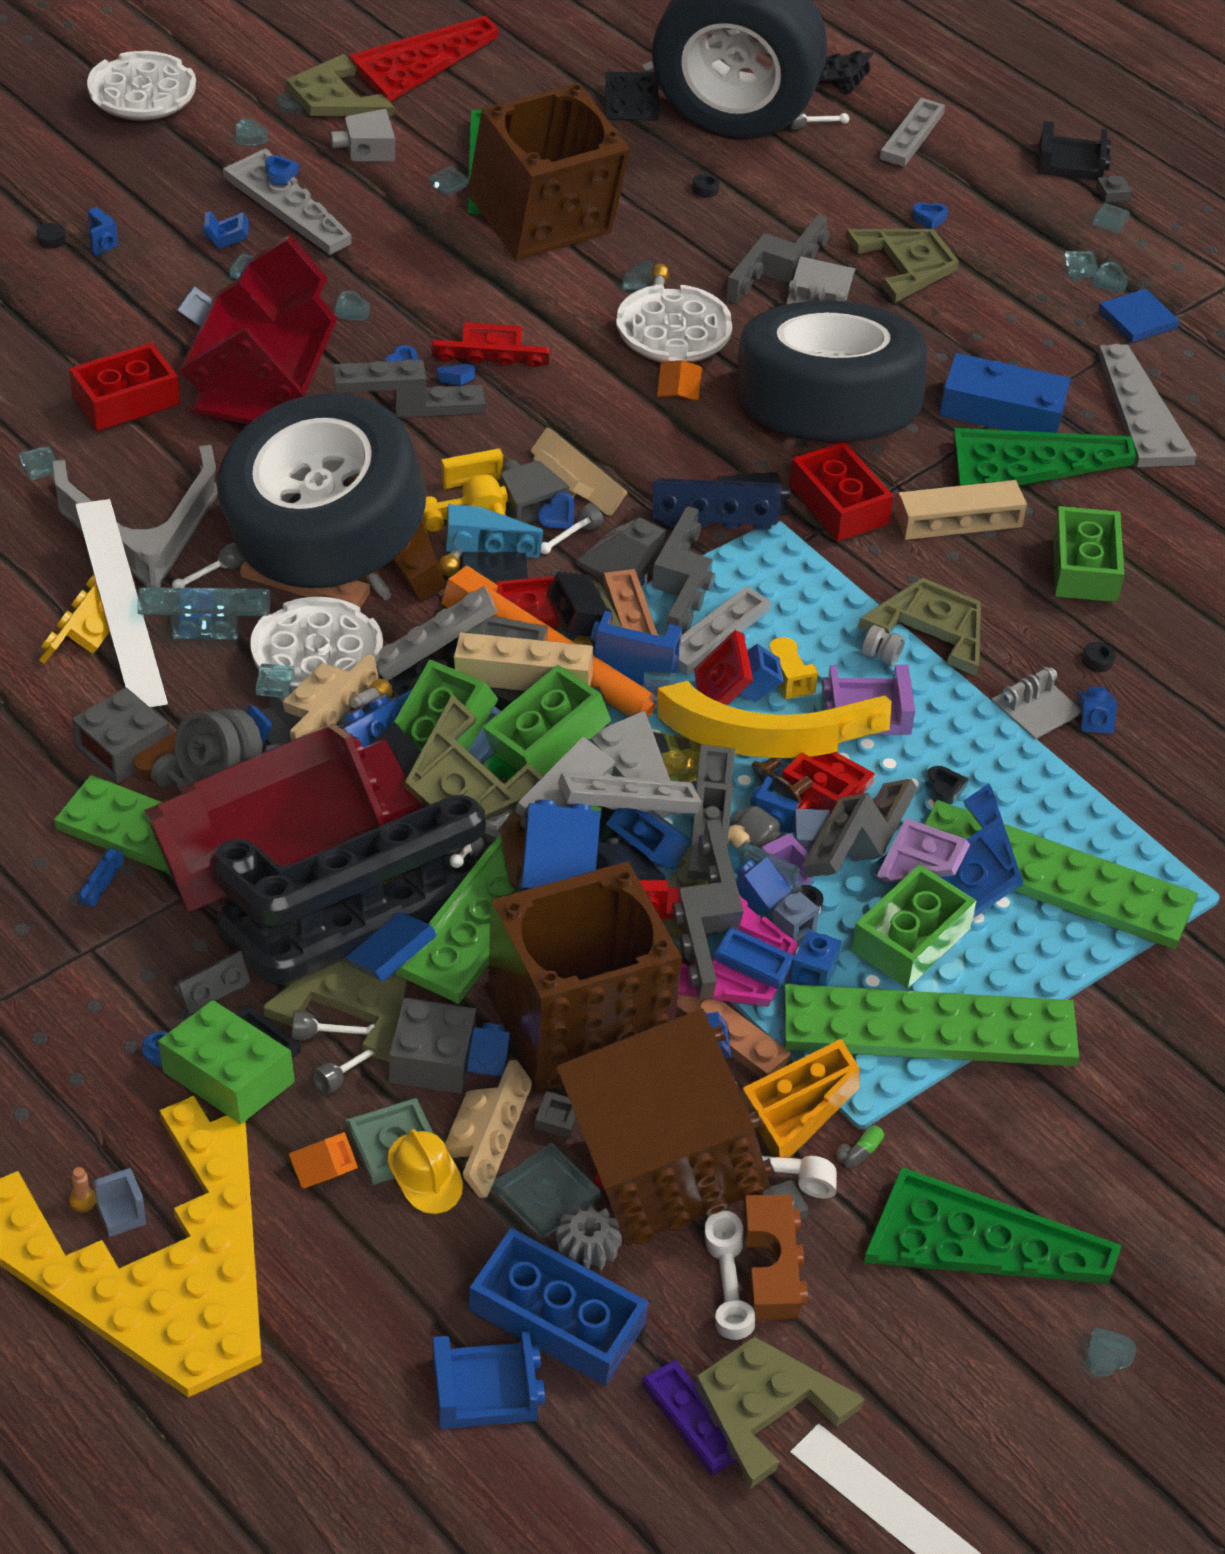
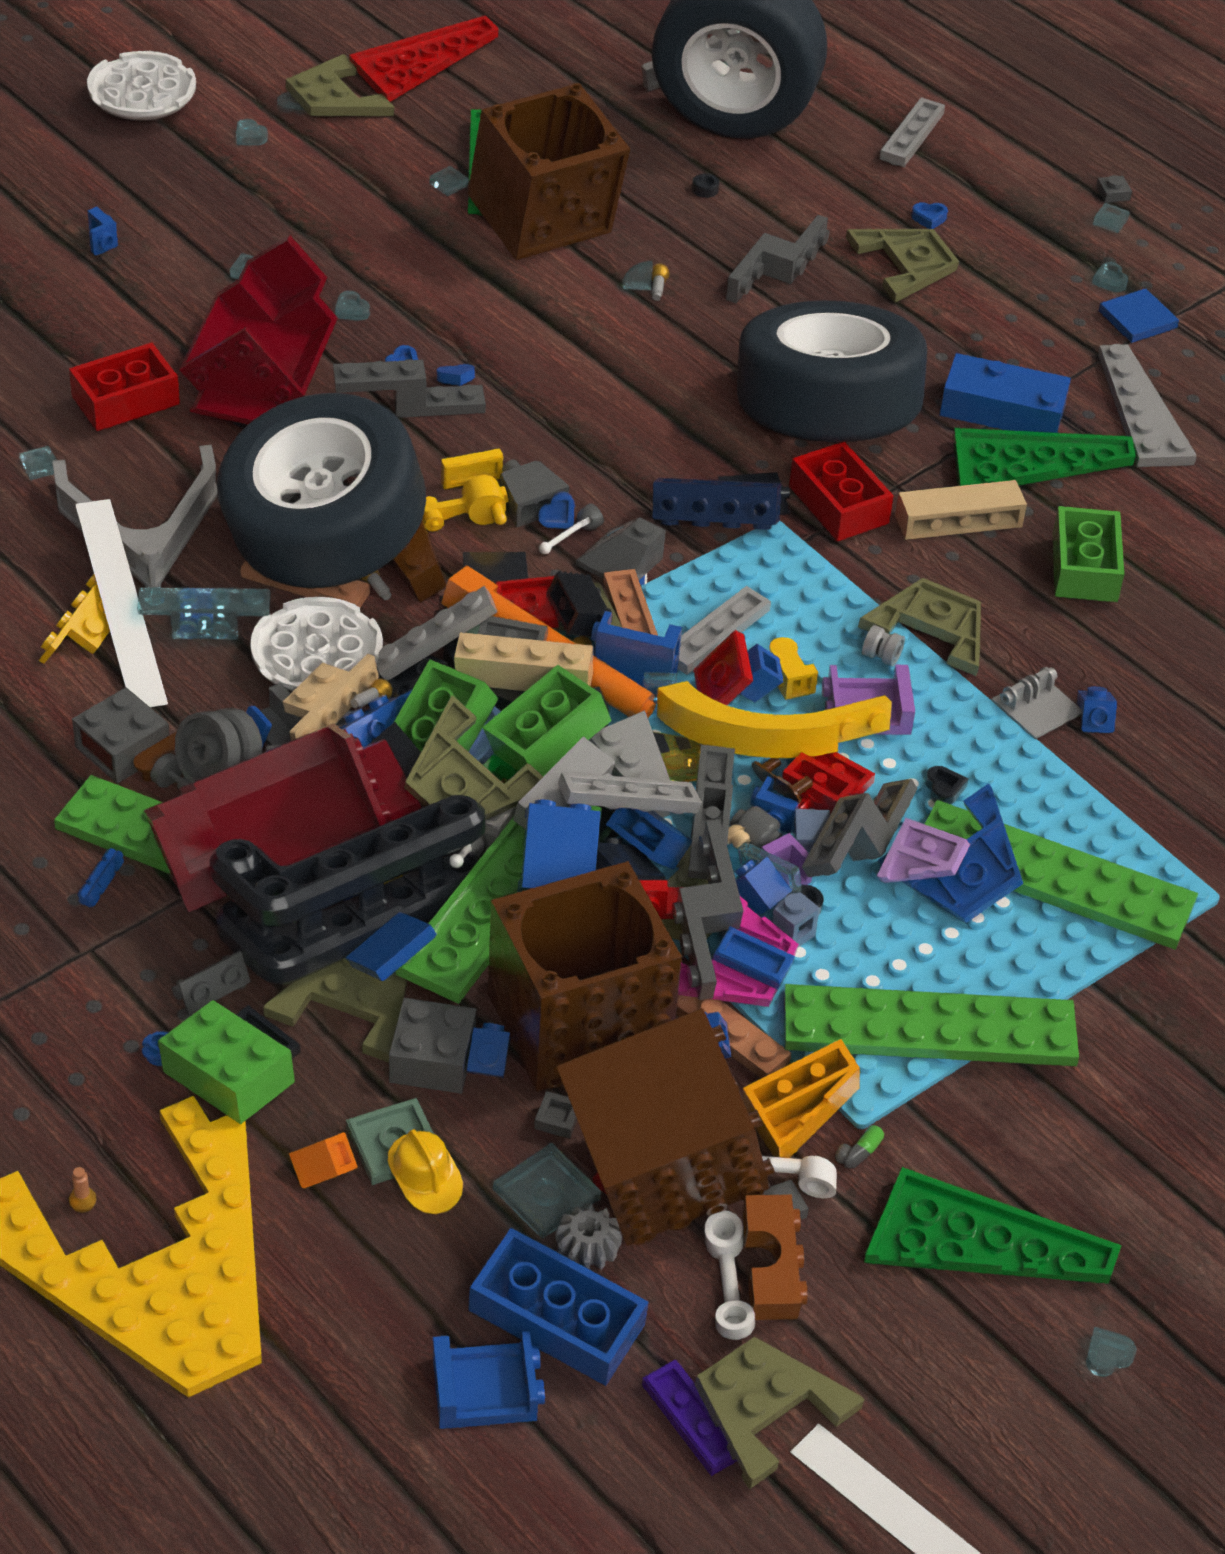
(50, 235): black tile -> none
(119, 1202): sand blue panel -> none
(194, 305): sand blue panel -> none
(226, 231): blue bracket -> none
(228, 558): hinge -> none
(275, 680): clear light blue tile -> none
(280, 169): blue tile -> none
(288, 203): light grey wing -> none
(306, 1026): dark grey hinge -> none
(330, 1077): dark grey hinge -> none
(367, 137): light grey torso -> none
(451, 563): pearl gold piece -> none
(487, 531): dark azure slope -> none
(487, 1125): tan bracket -> none
(491, 343): red bracket -> none
(513, 845): reddish brown piece -> none
(578, 472): tan bracket -> none
(631, 96): black hinge -> none
(674, 323): white brick -> none
(680, 380): orange panel -> none
(683, 571): dark grey bracket -> none
(802, 120): hinge -> none
(815, 960): blue brick -> none
(820, 281): light grey hinge -> none
(846, 69): black hinge -> none
(913, 926): bright green brick -> none
(1073, 156): black panel -> none
(1080, 263): clear light blue tile -> none
(1098, 657): black tile -> none

